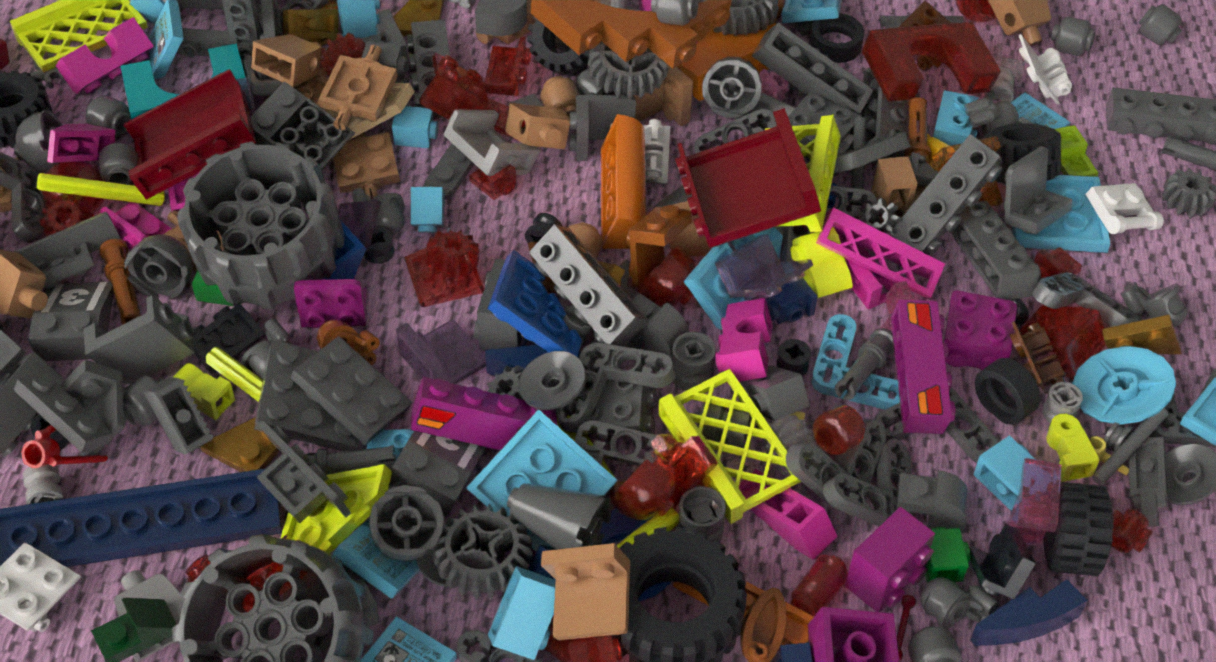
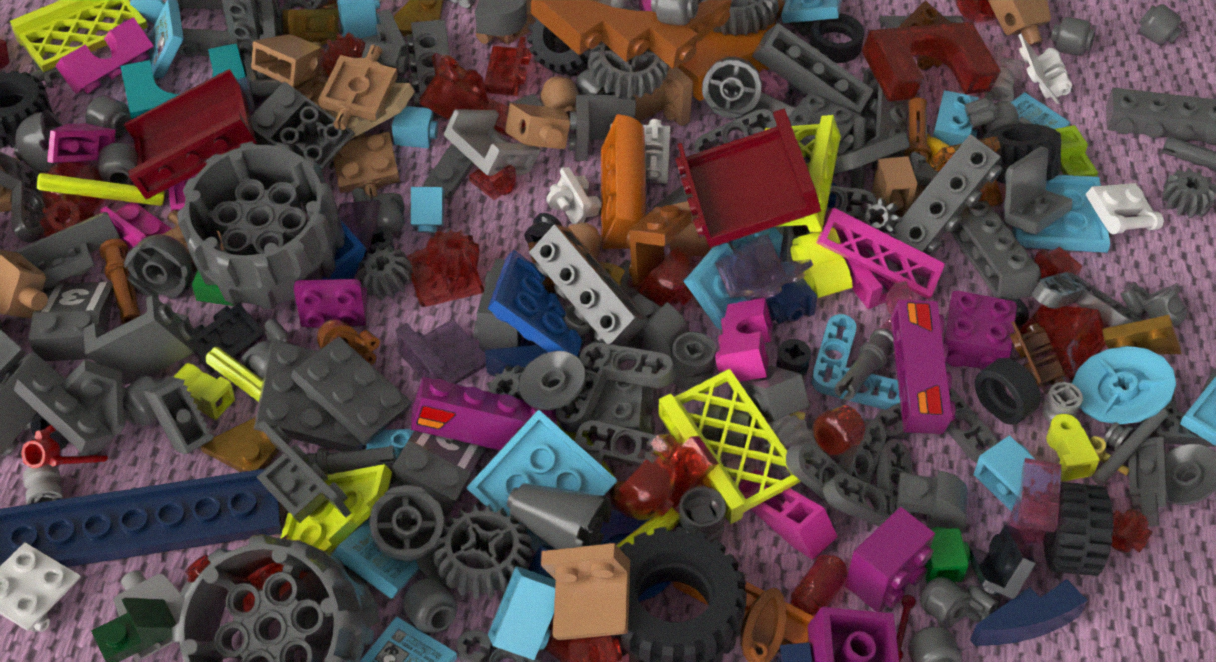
(385, 272): none -> dark grey gear
(430, 605): none -> dark grey head
(571, 197): none -> white hips

